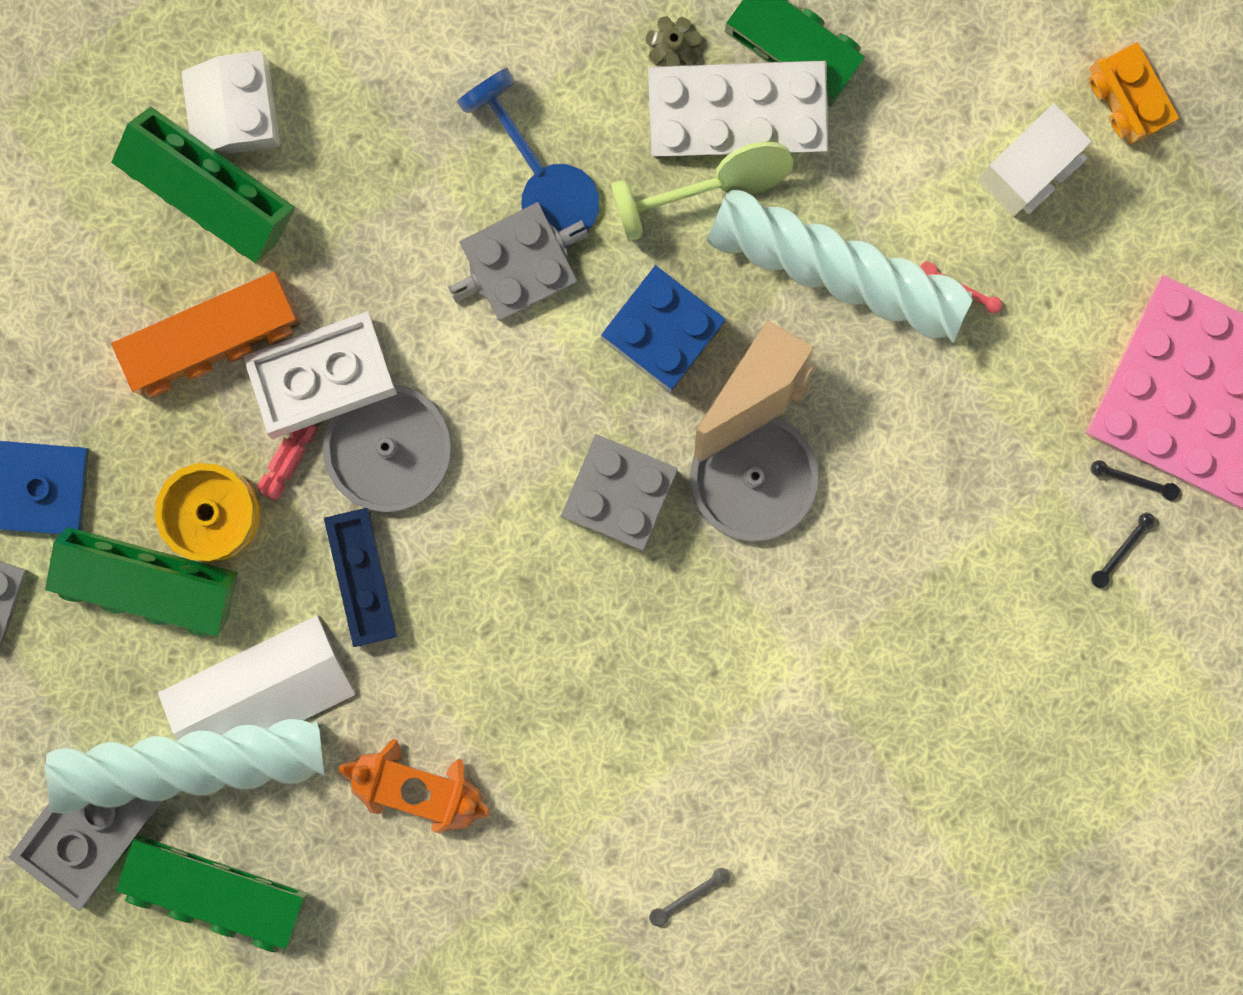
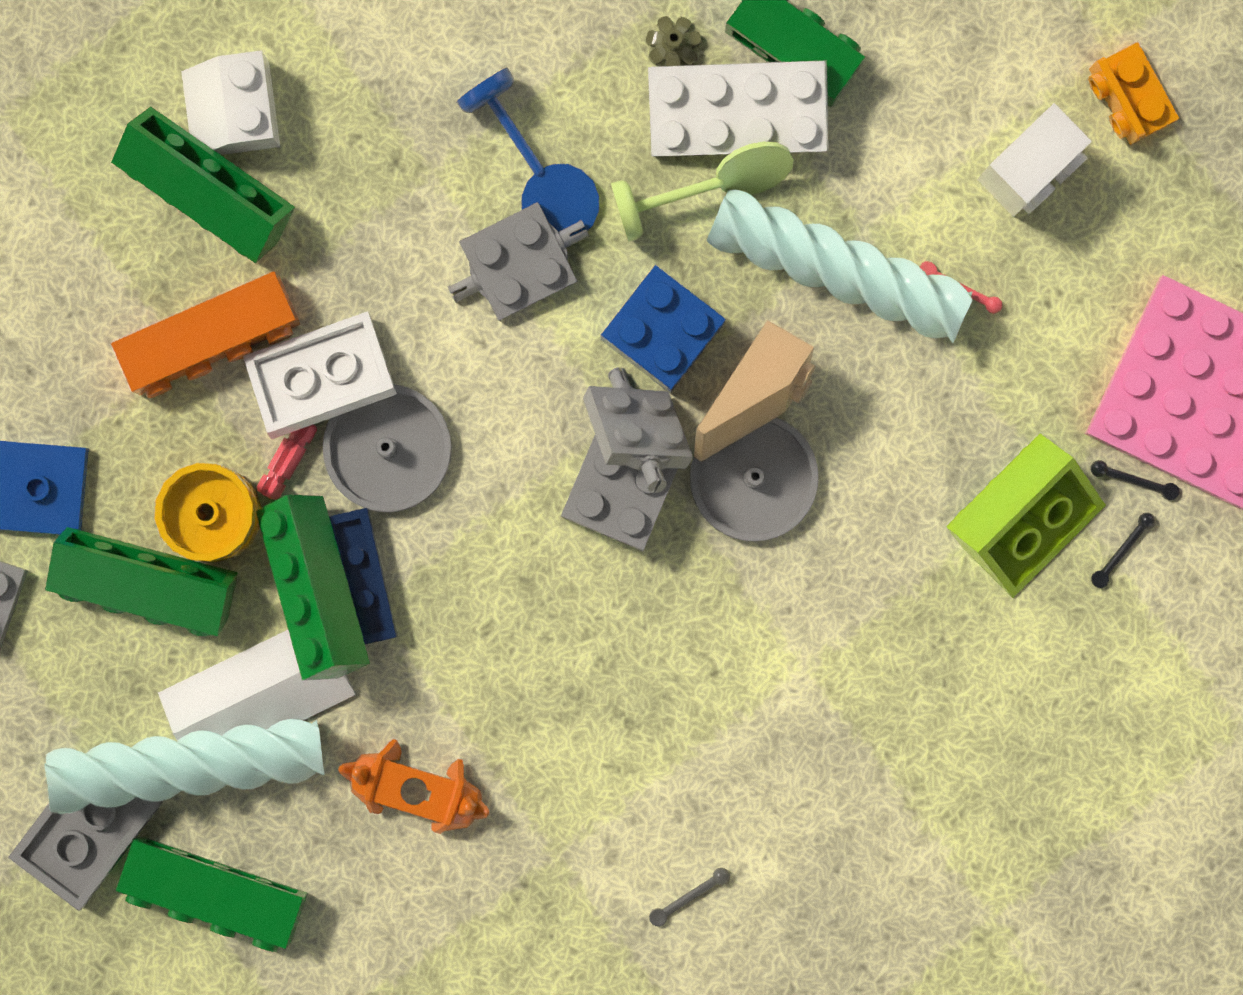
(312, 587): none -> green brick
(637, 428): none -> light grey plate
(1027, 514): none -> lime slope

